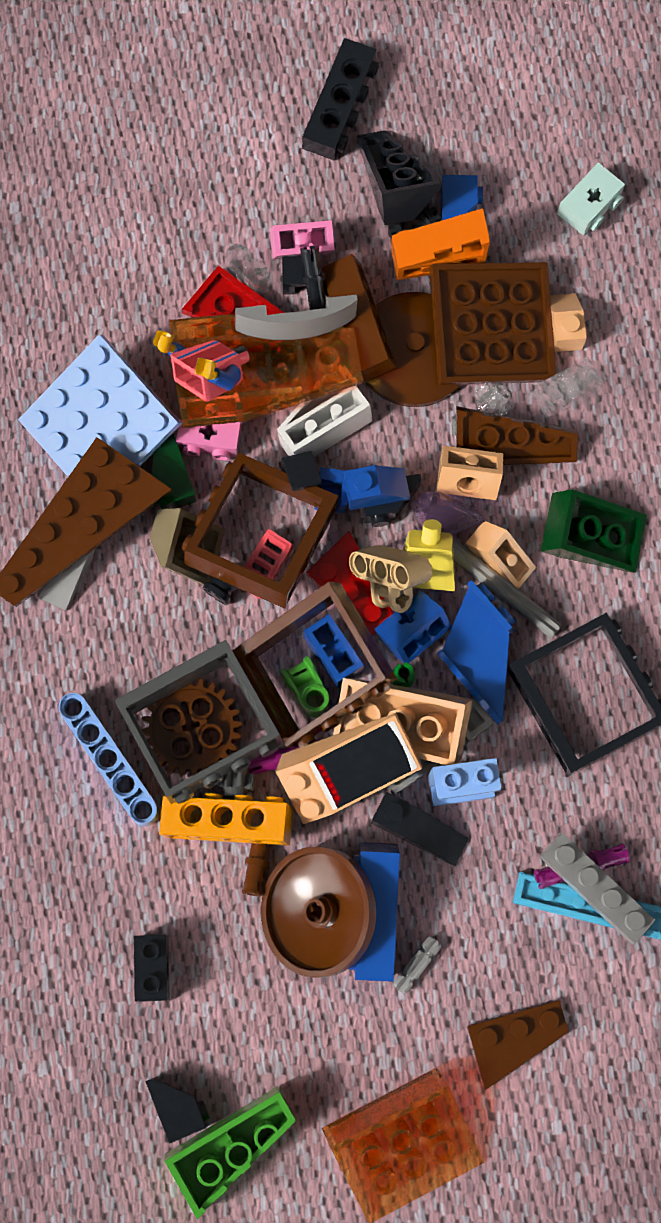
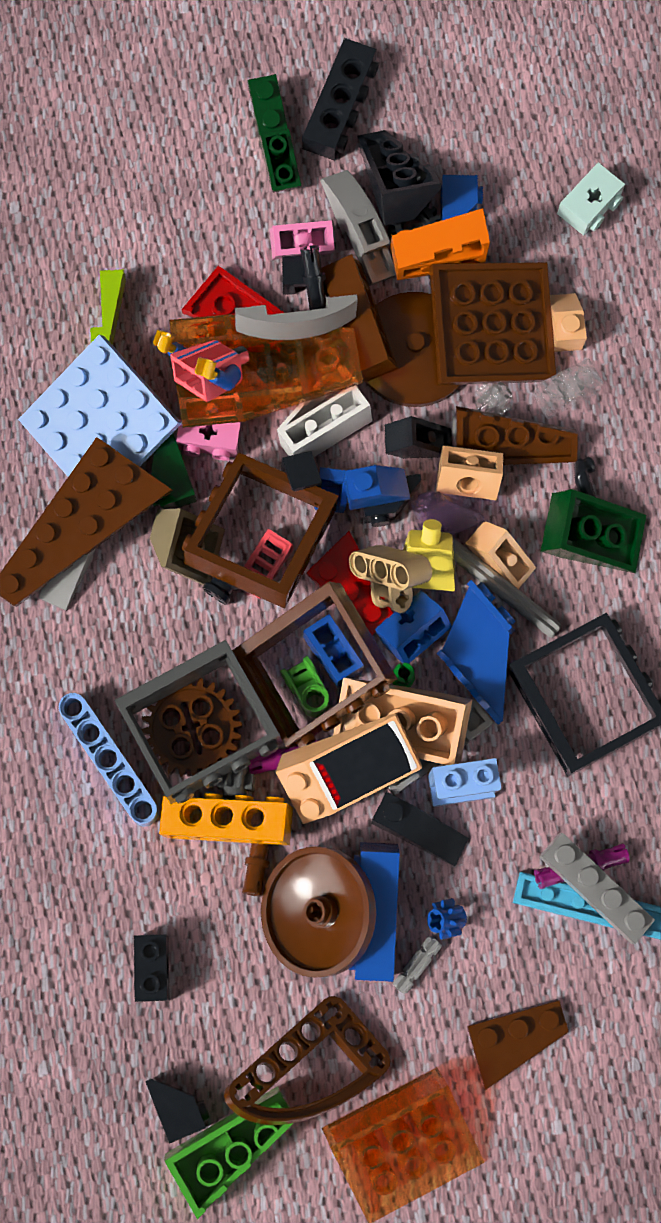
(112, 290): none -> lime slope
(247, 269): clear piece -> none
(273, 133): none -> dark green slope
(336, 1029): none -> reddish brown beam
(361, 224): none -> light grey slope
(416, 438): none -> black slope
(447, 918): none -> blue gear
(581, 475): none -> black arm

